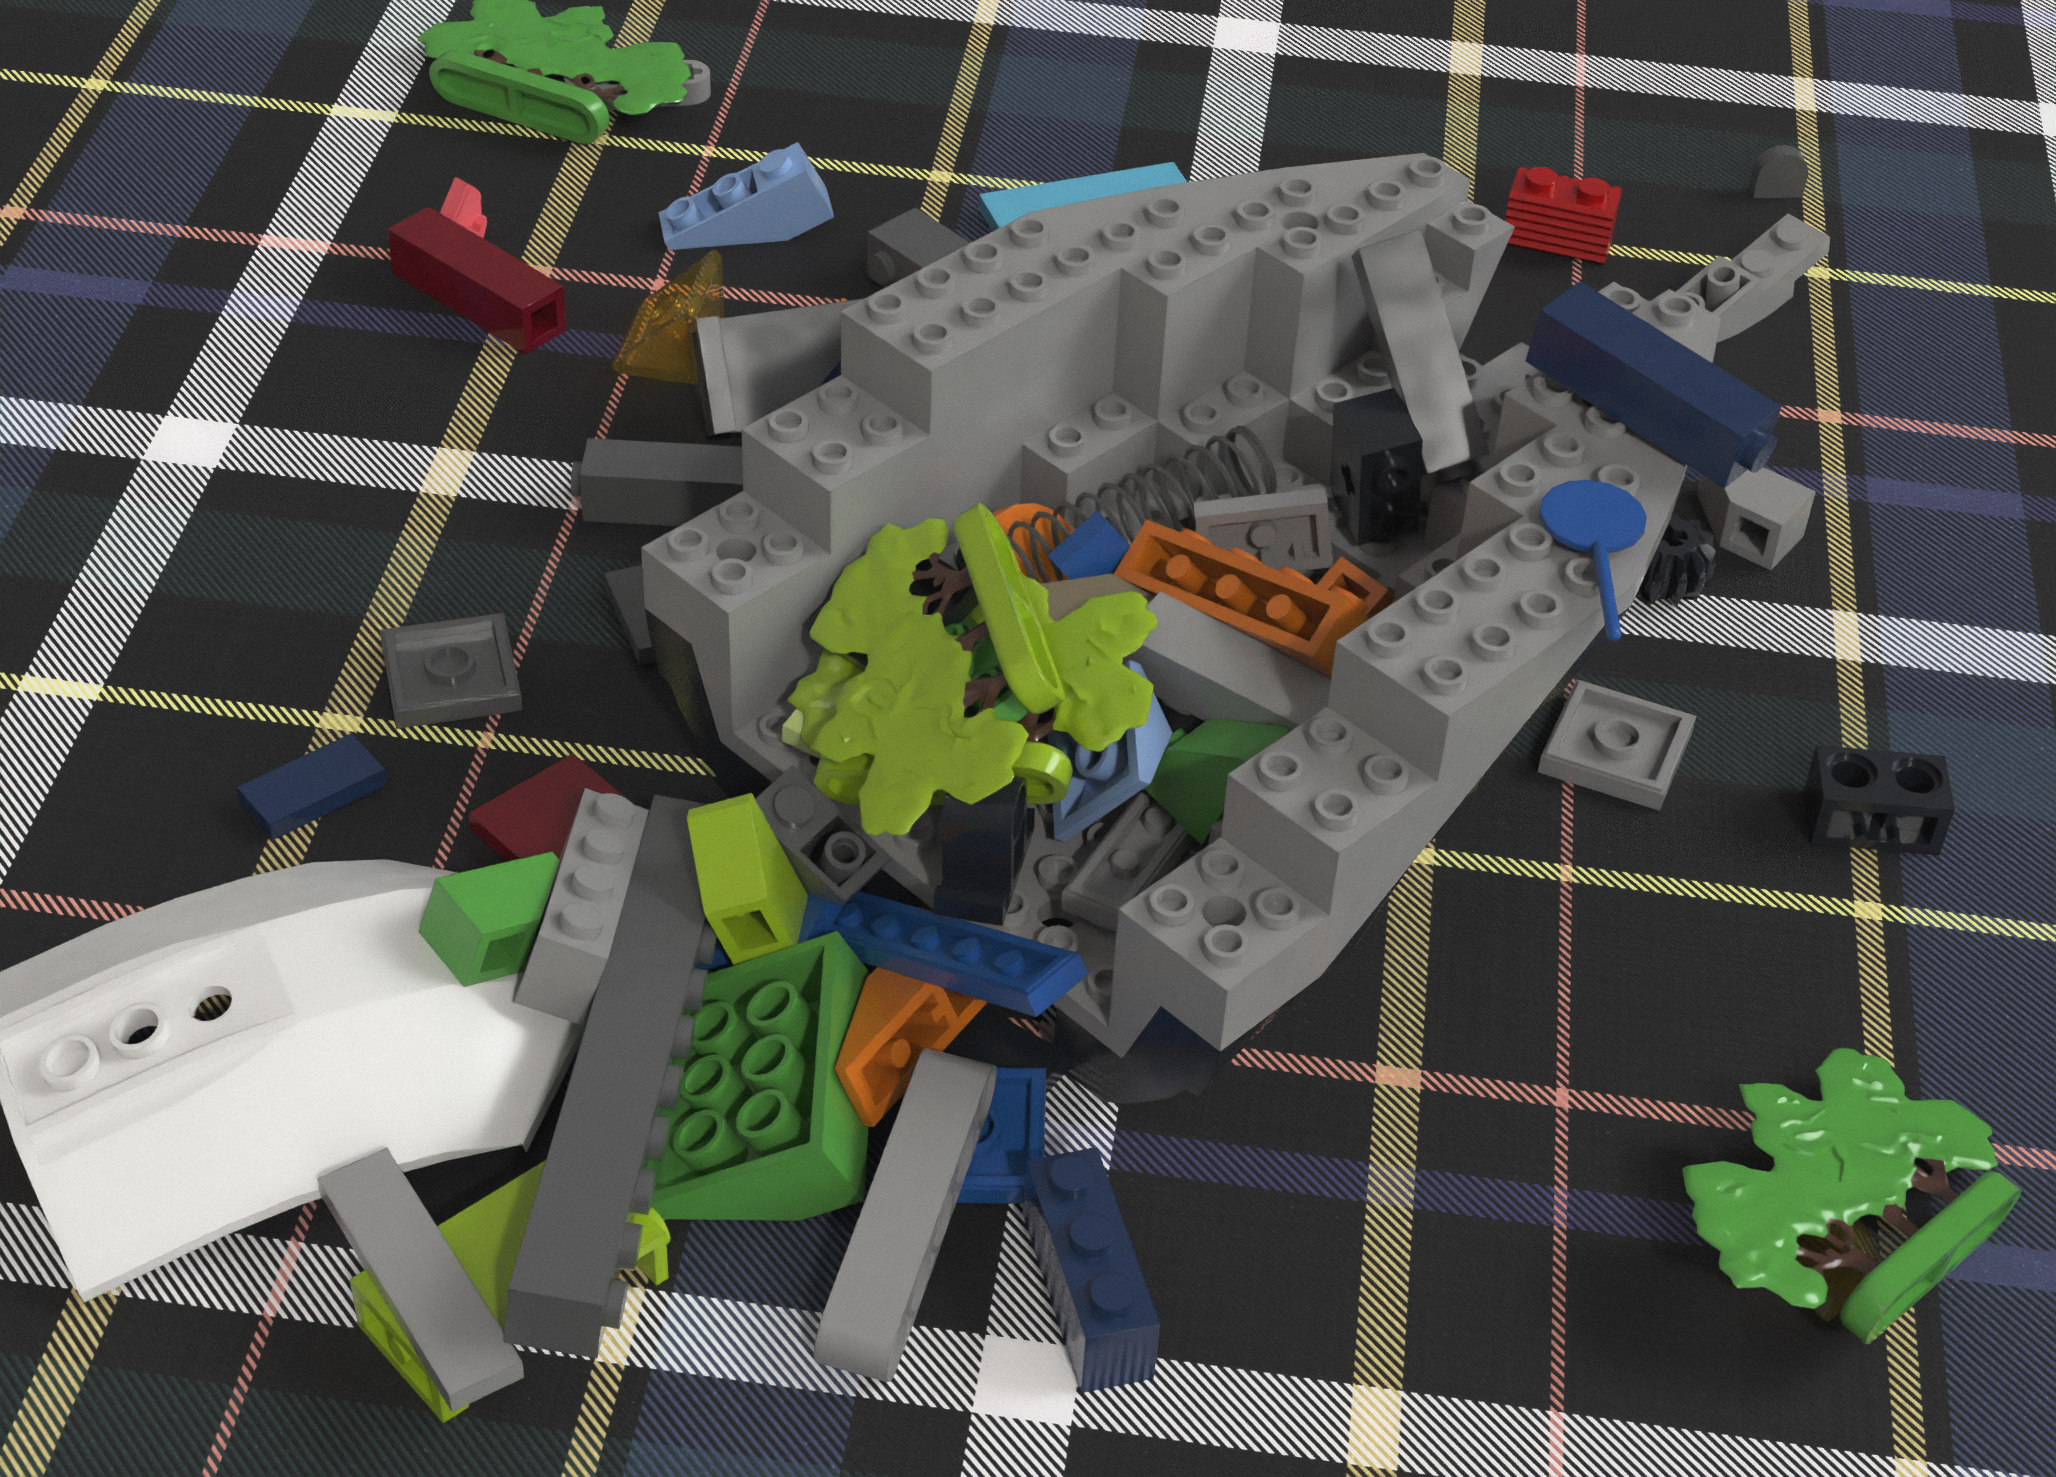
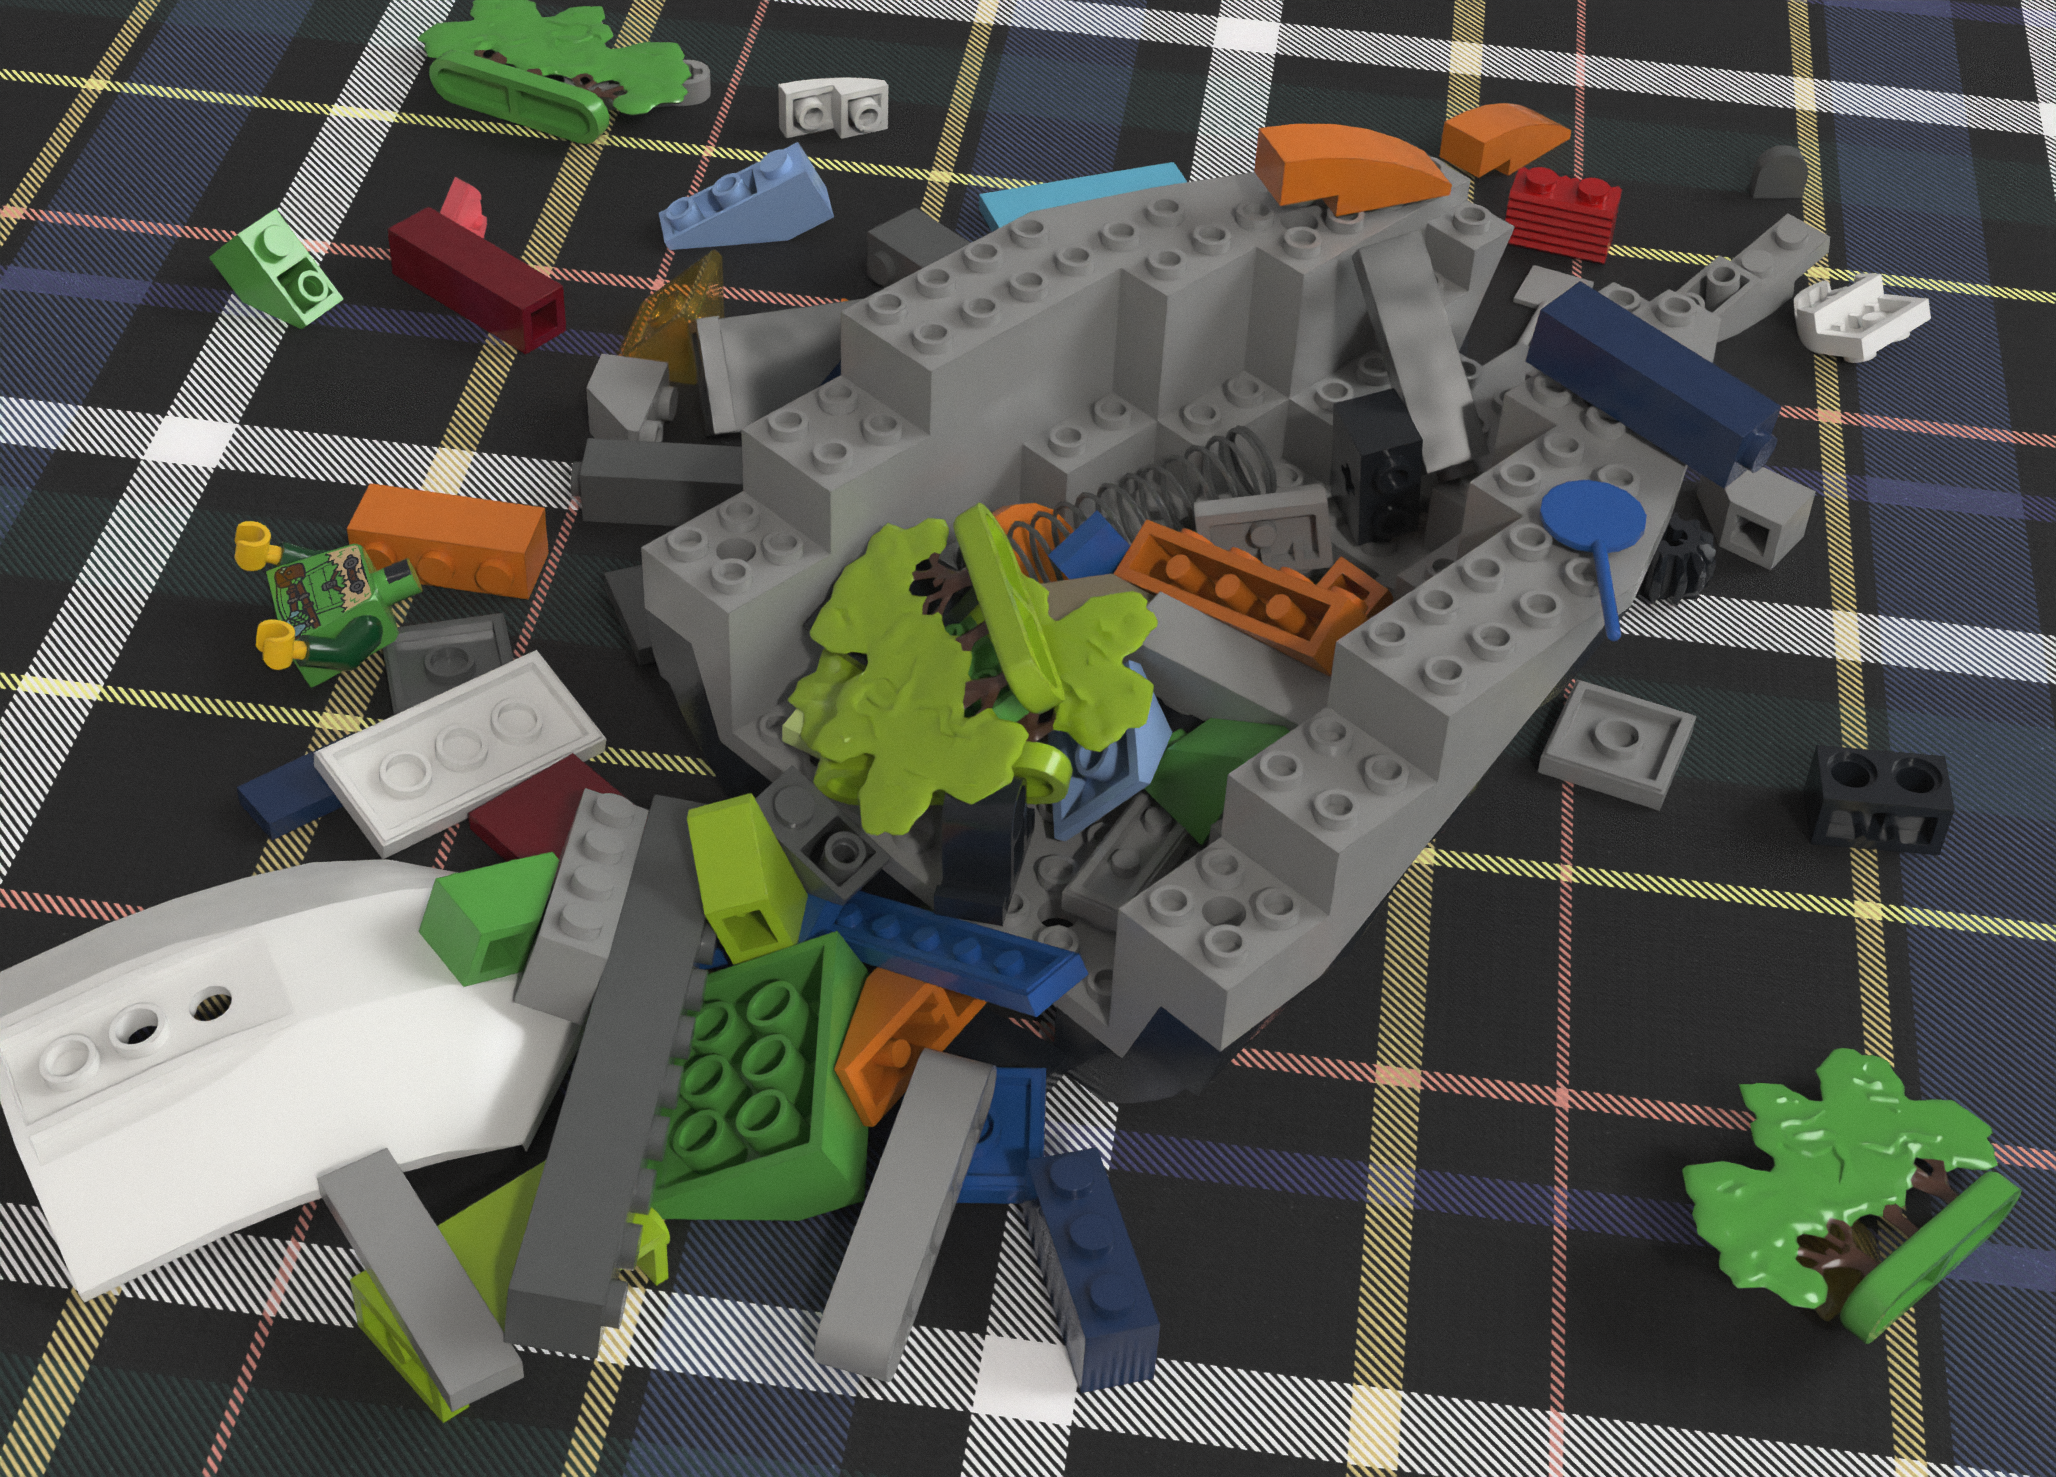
(276, 272): none -> bright green slope
(327, 603): none -> torso
(453, 539): none -> orange brick
(456, 752): none -> white tile
(630, 399): none -> light grey slope
(844, 104): none -> white slope
(1344, 167): none -> orange slope
(1499, 138): none -> orange slope
(1540, 289): none -> light grey piece
(1855, 318): none -> white slope

